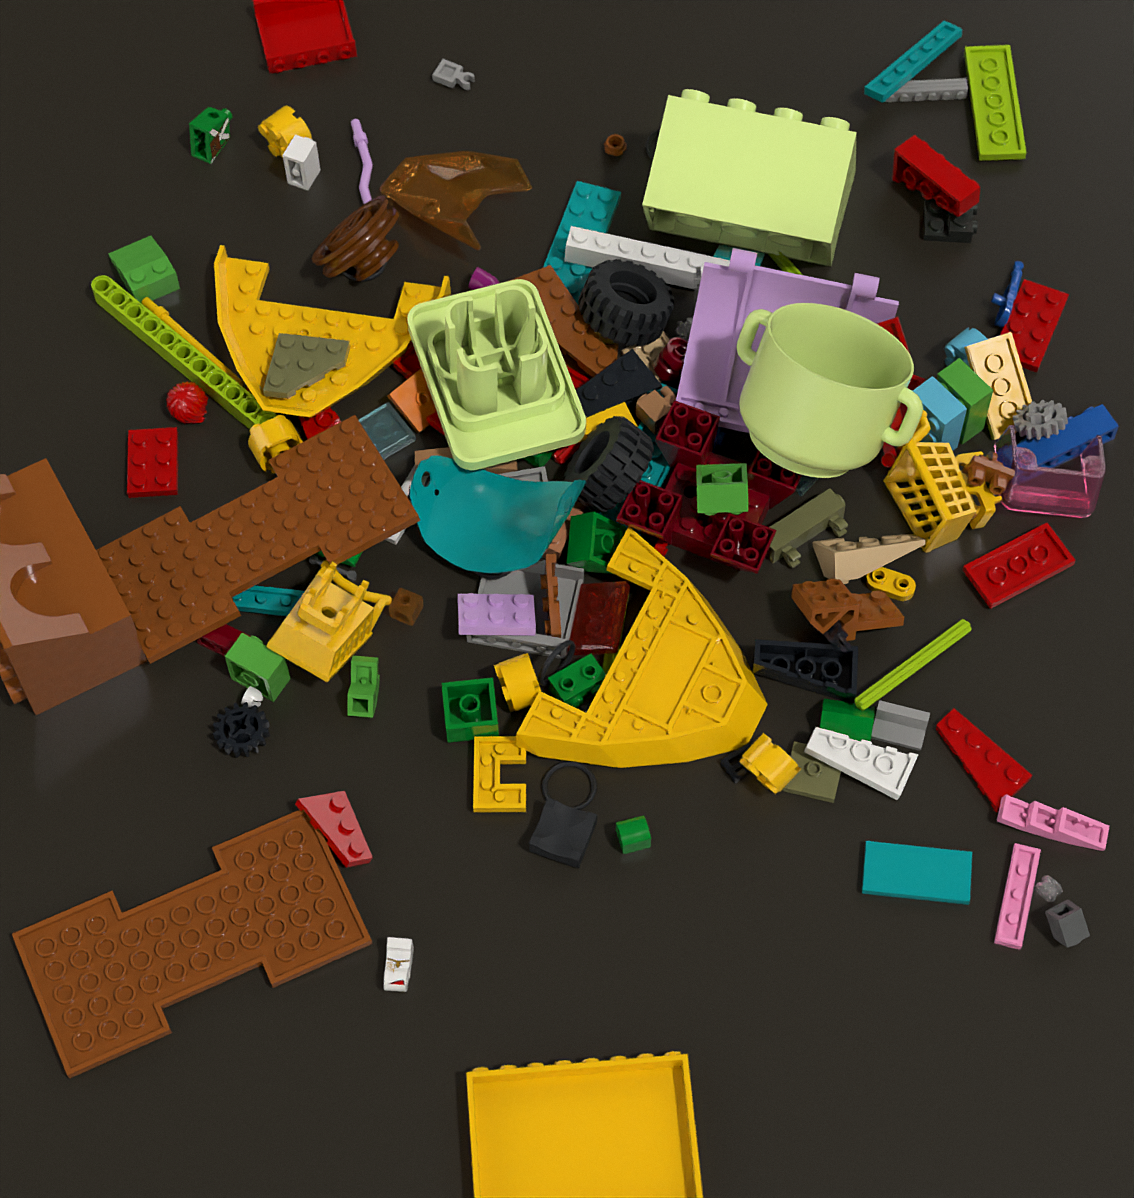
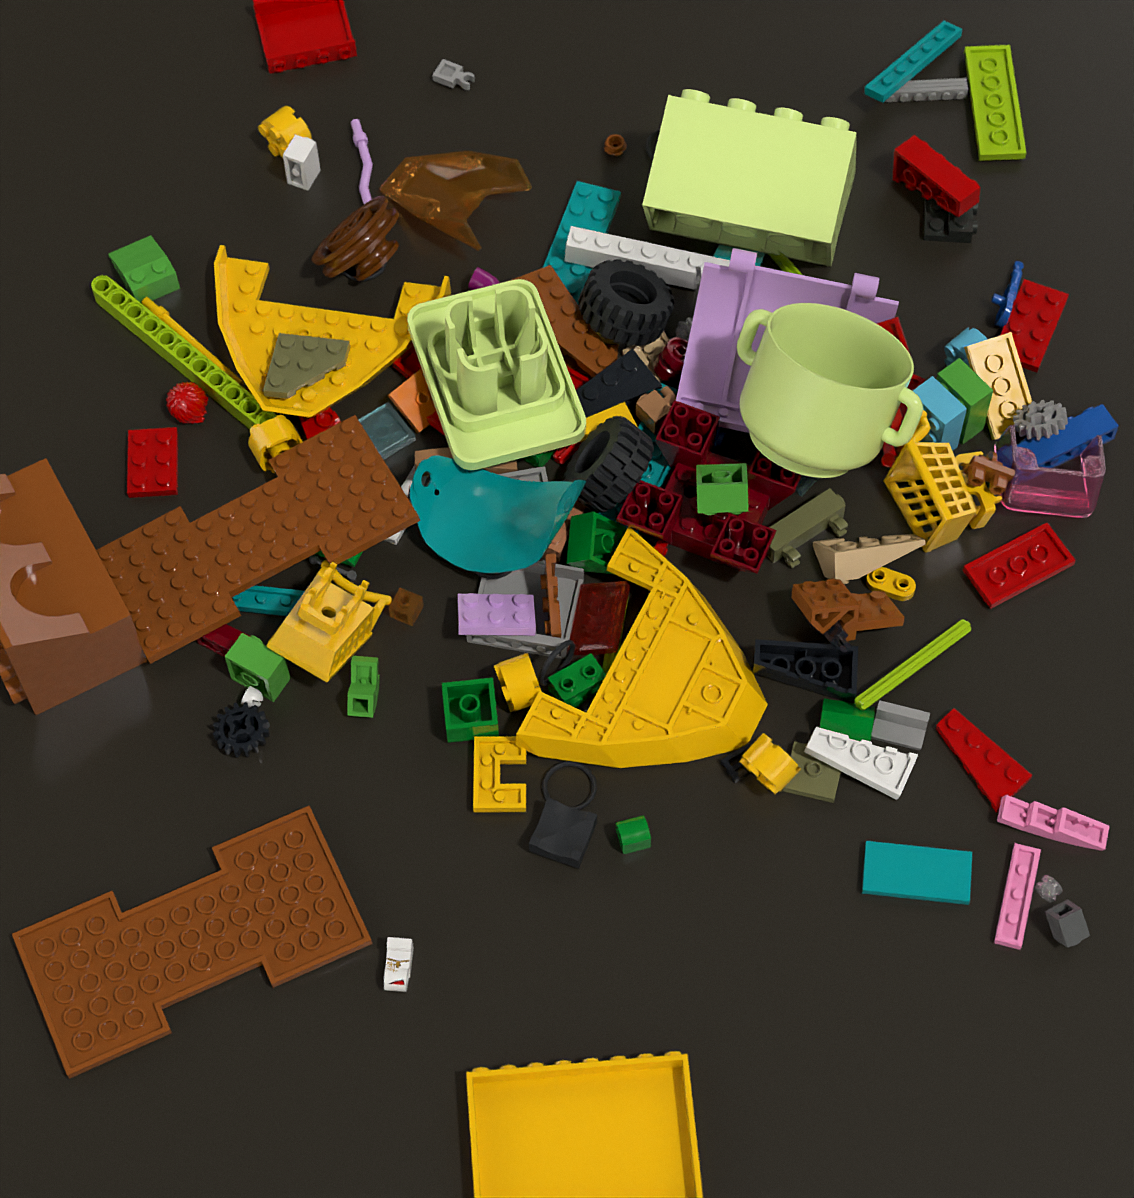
(209, 133): green torso -> none
(339, 825): wing -> none

